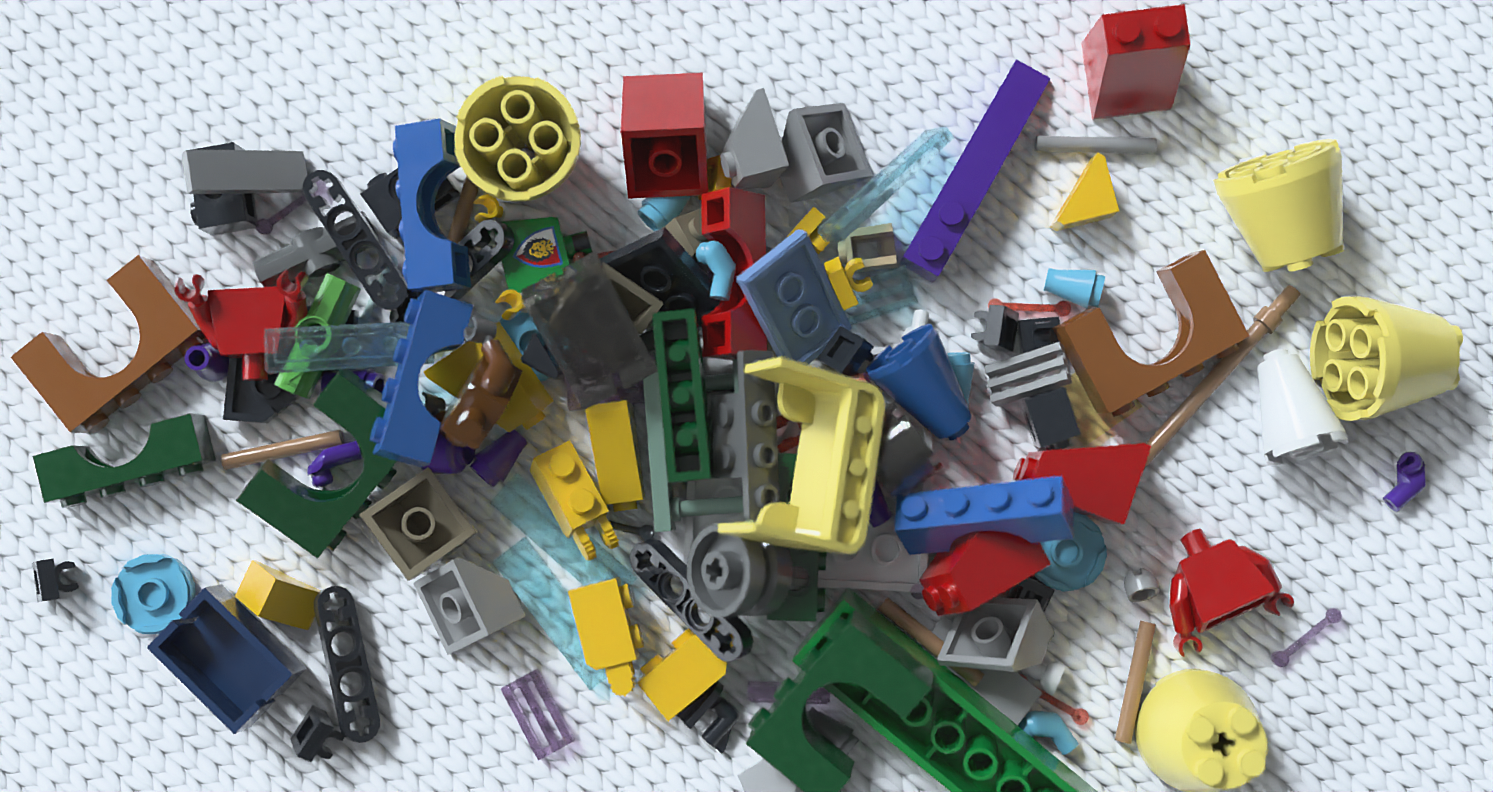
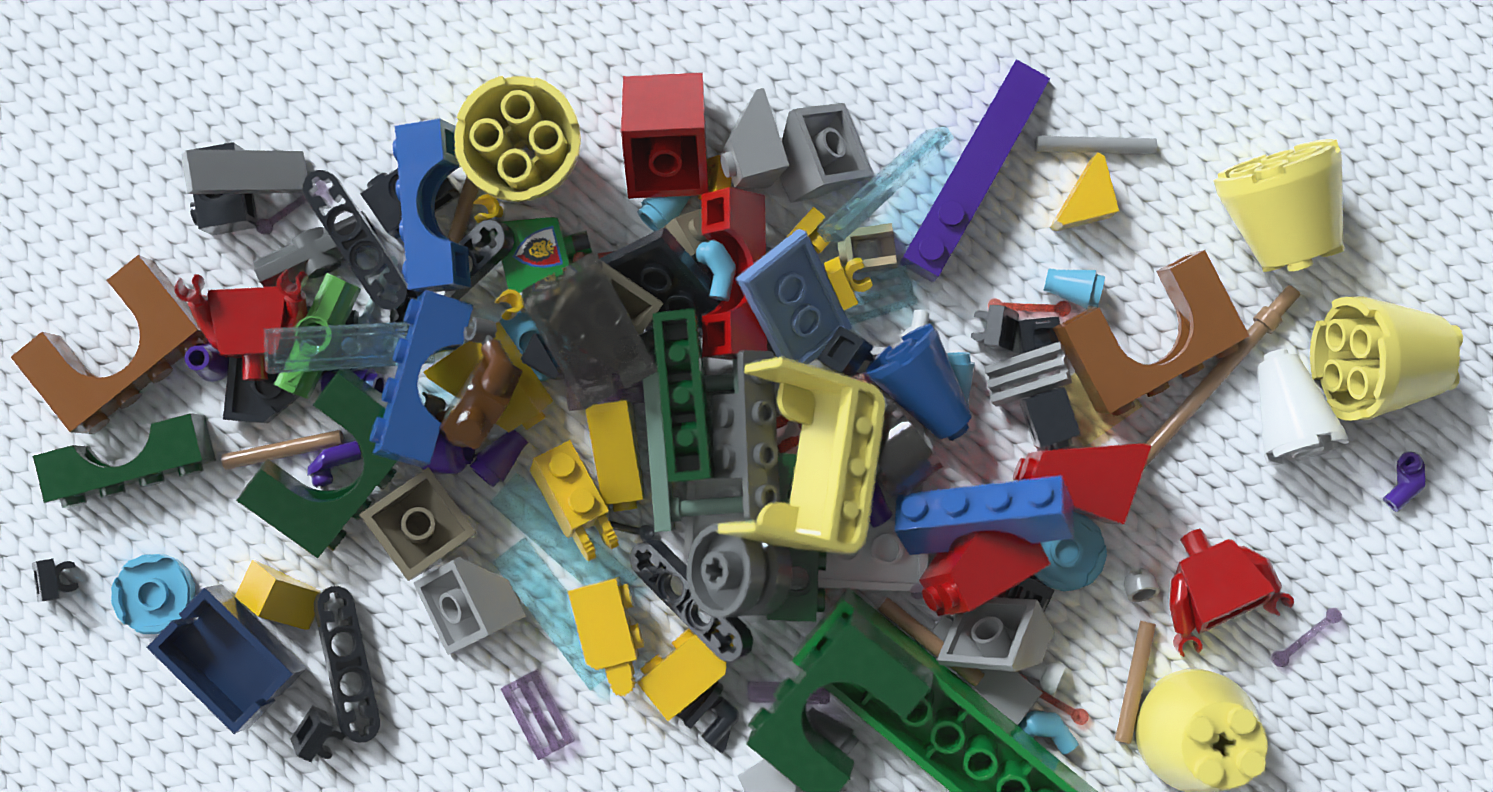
(1135, 60): red slope -> none

